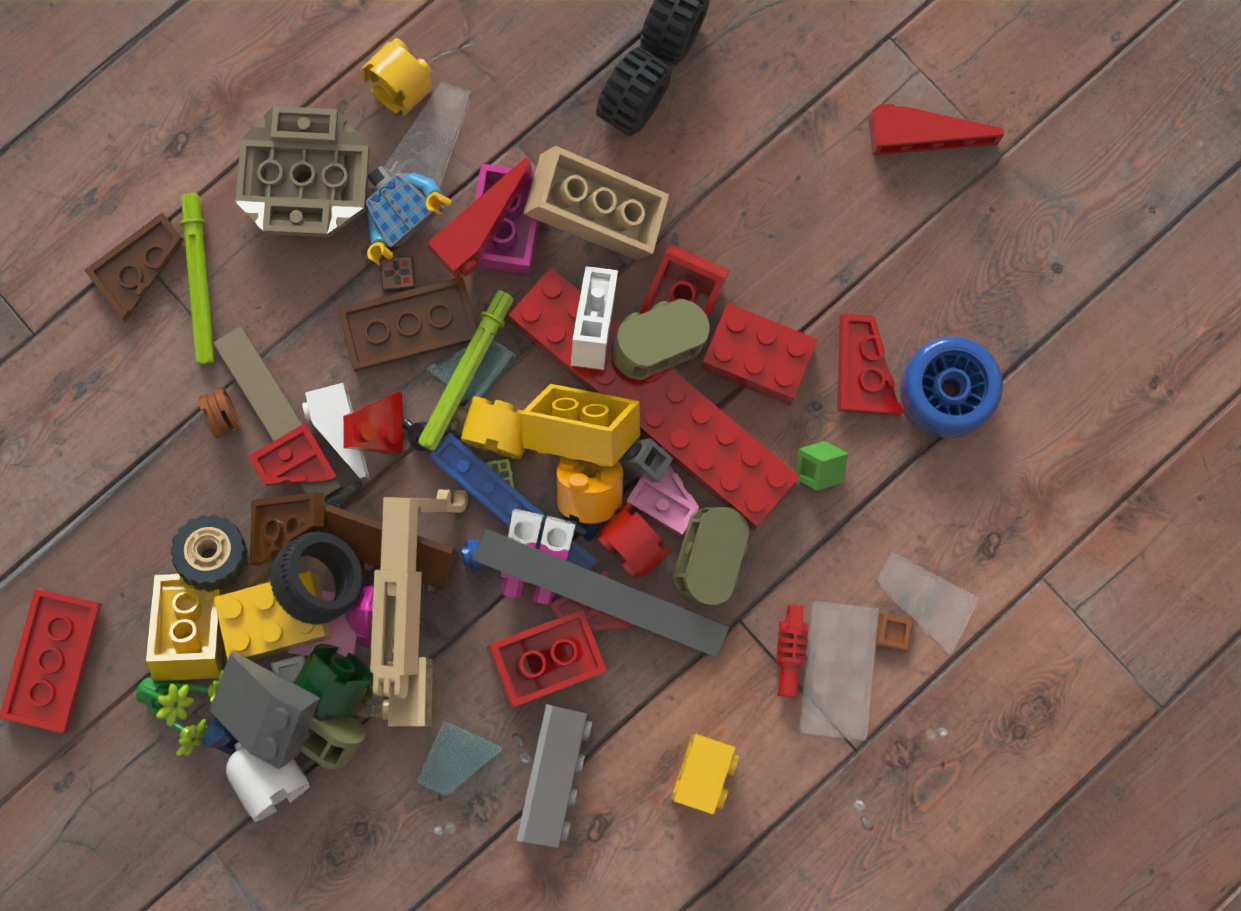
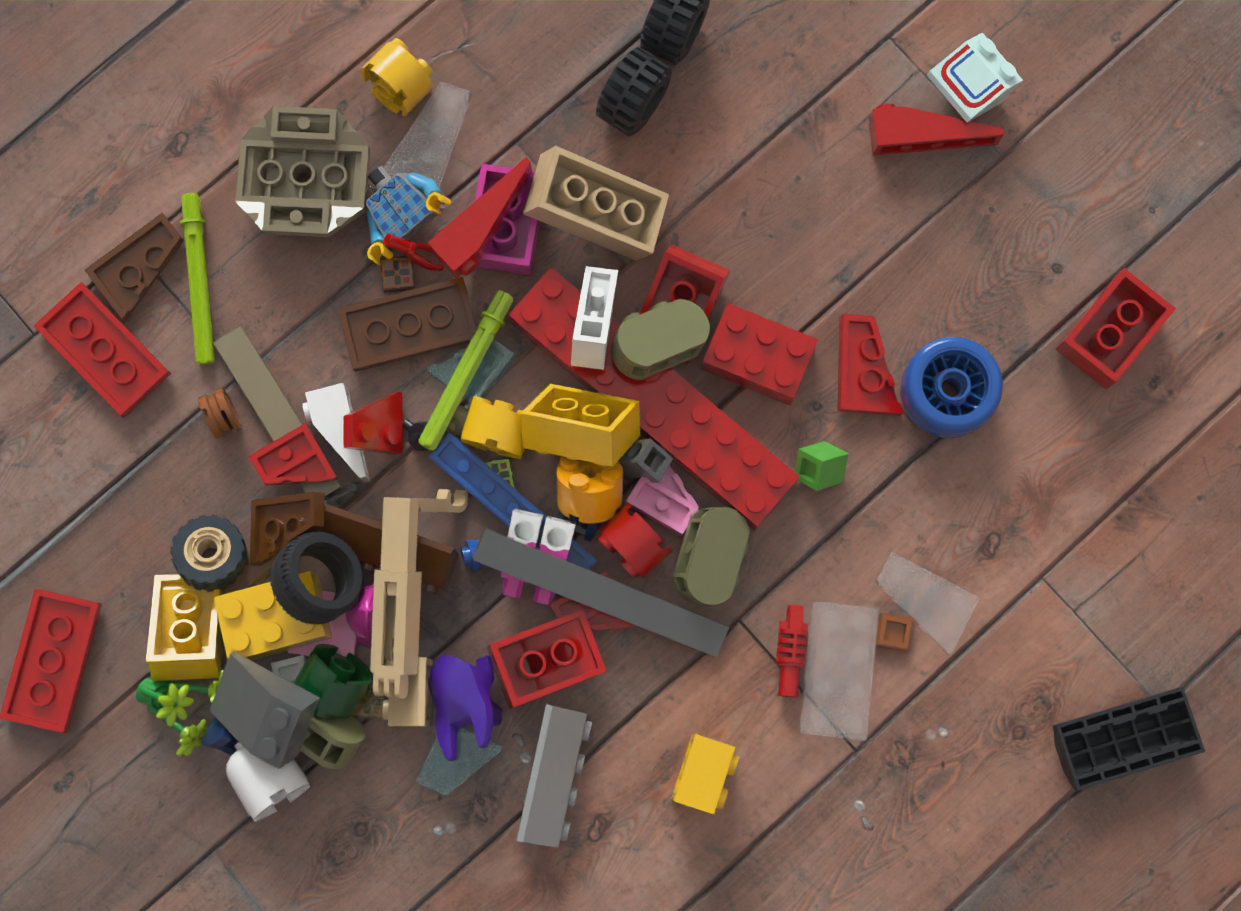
(102, 349): none -> red plate
(408, 249): none -> red piece
(463, 701): none -> dark purple piece
(975, 77): none -> light aqua slope
(1115, 329): none -> red brick
(1127, 739): none -> black piece

